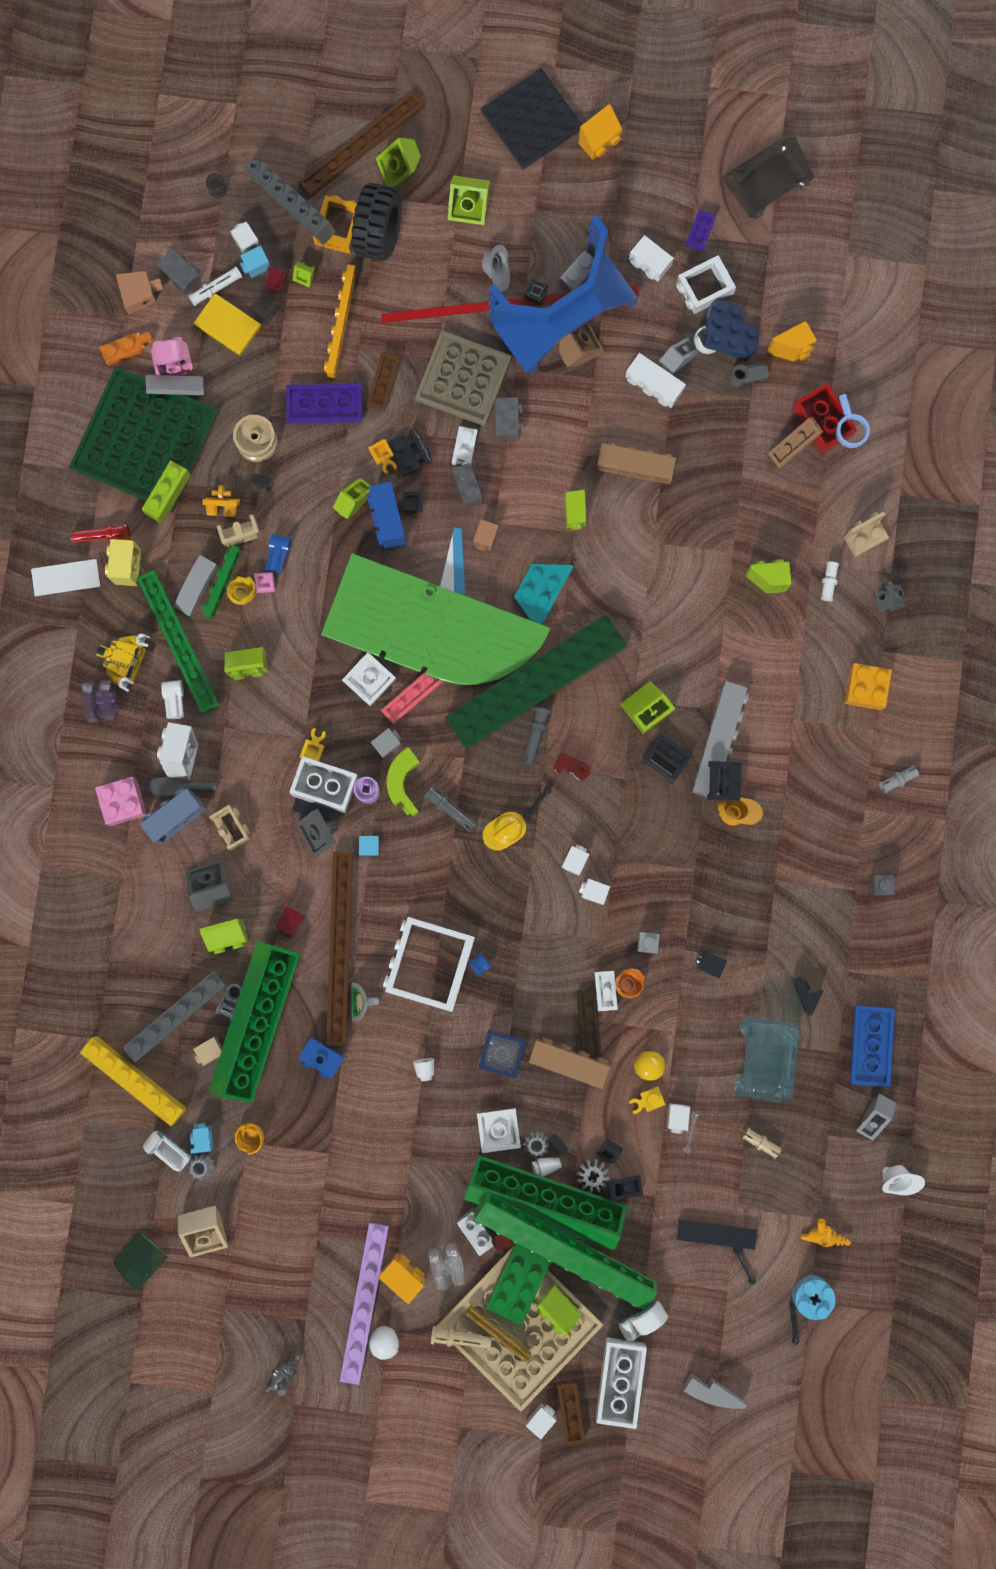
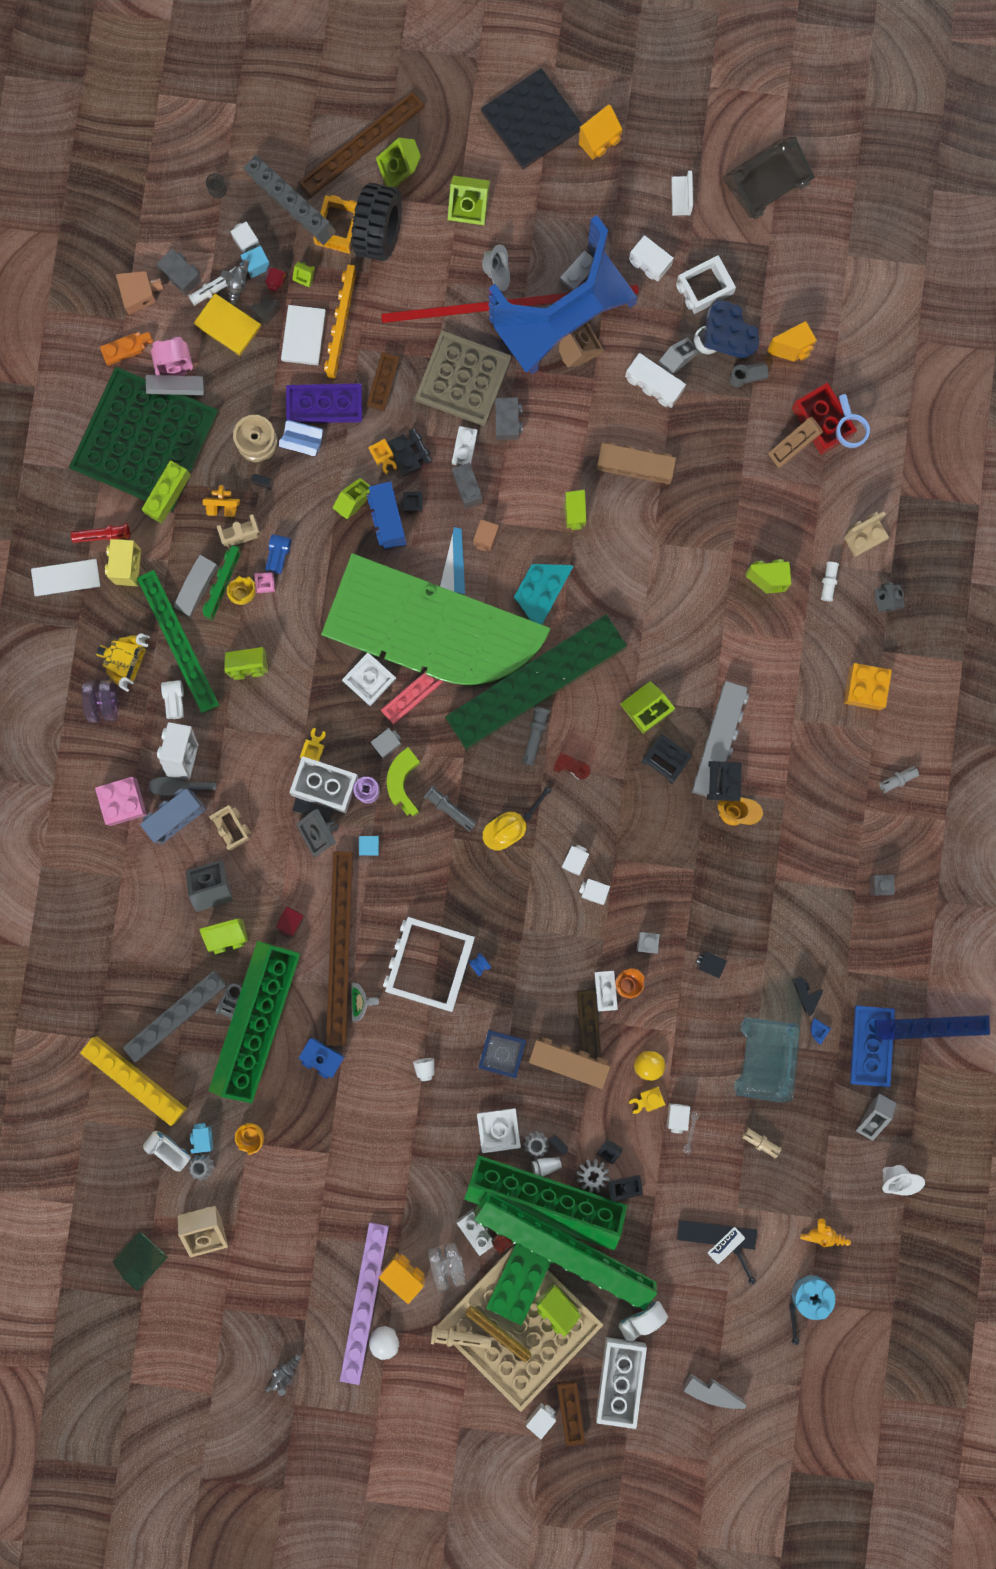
(208, 1051): tan brick -> none
(236, 281): none -> flat silver piece
(301, 438): none -> light blue panel
(303, 335): none -> white tile
(536, 291): tile -> none
(682, 195): none -> white panel
(700, 230): dark purple plate -> none
(726, 1245): none -> white sticker
(819, 1030): none -> blue tile
(932, 1027): none -> clear blue plate

